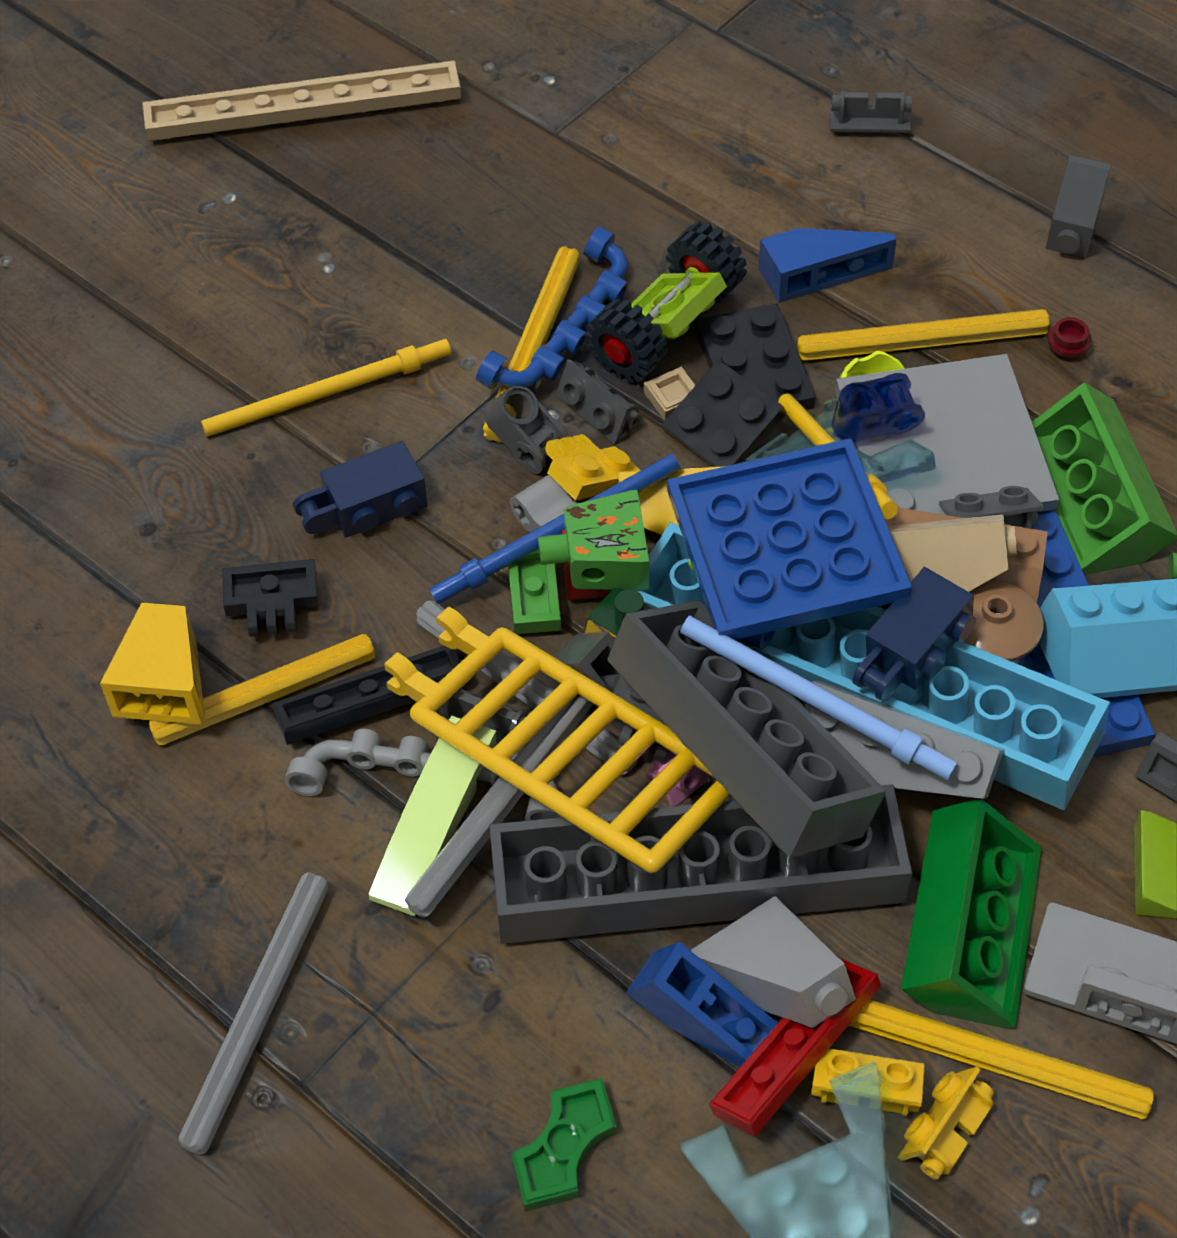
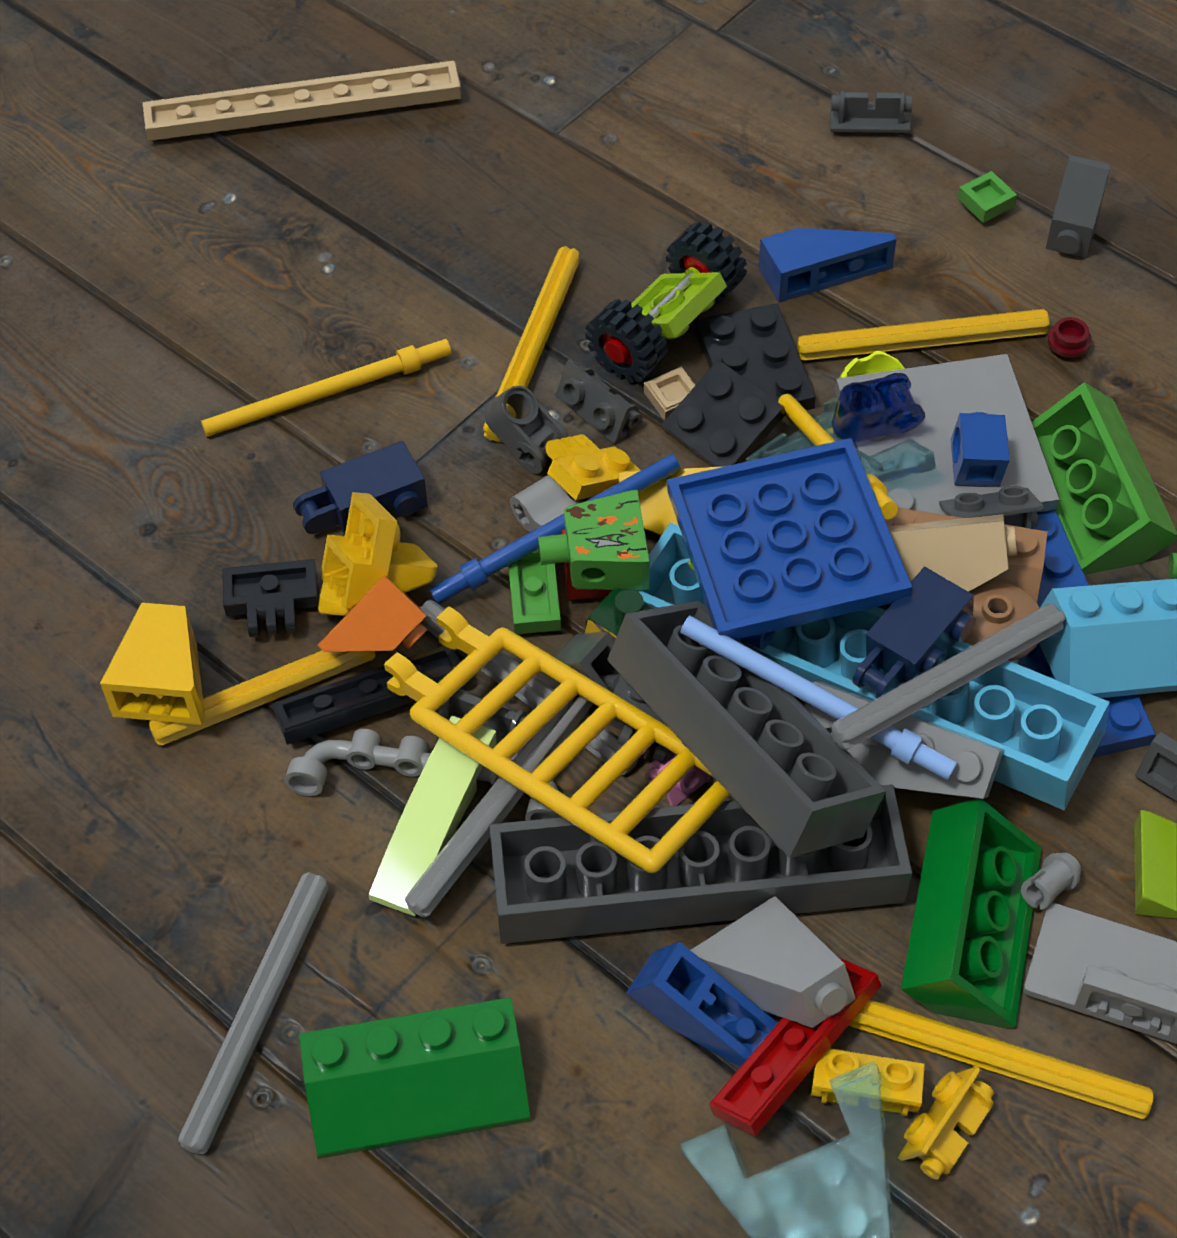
(366, 554): none -> yellow piece
(378, 622): none -> orange slope
(414, 1077): none -> green slope
(551, 1163): green tile -> none
(569, 333): blue bar -> none
(946, 677): none -> light grey axle
(979, 449): none -> blue brick
(987, 196): none -> bright green plate
(1058, 874): none -> light grey pin

